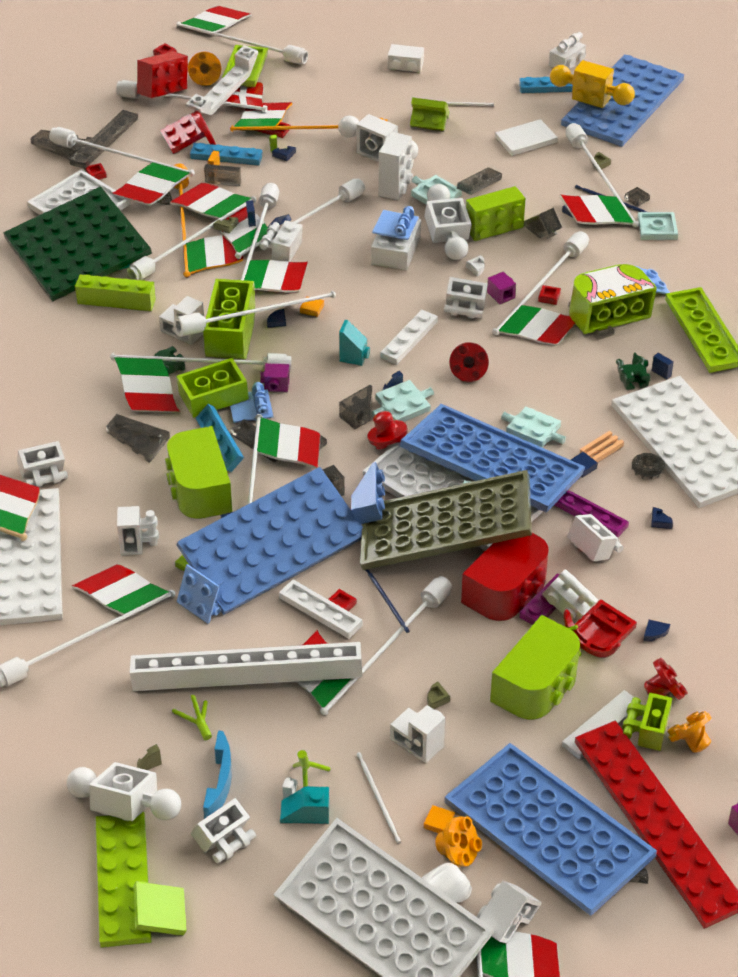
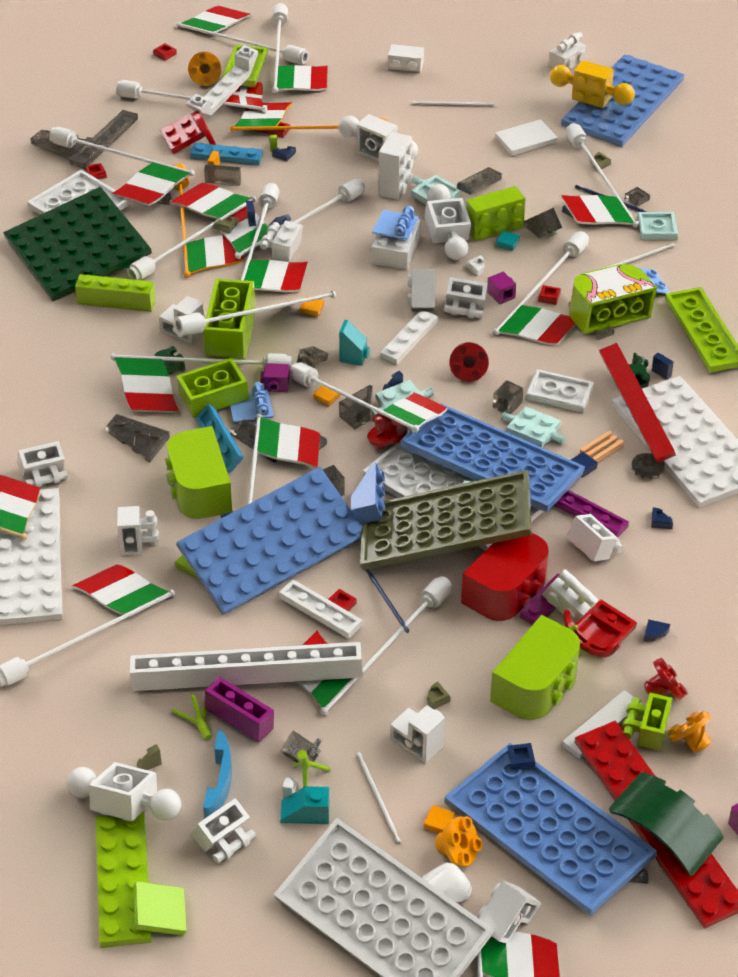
(162, 74): red brick -> none
(198, 594): light blue hinge -> none
(239, 709): none -> magenta brick
(276, 319): dark blue tile -> none
(294, 76): none -> flag
(296, 742): none -> clear smoke bracket
(311, 356): none -> clear smoke bracket
(325, 396): none -> light orange tile
(410, 411): none -> flag
(422, 289): none -> white brick
(429, 114): lime bracket -> none
(508, 240): none -> teal tile
(508, 397): none -> clear smoke brick
(521, 756): none -> dark blue tile
(541, 85): dark azure plate -> none
(559, 391): none -> white tile
(637, 403): none -> red tile
(645, 255): none -> white piece
(670, 819): none -> dark green panel

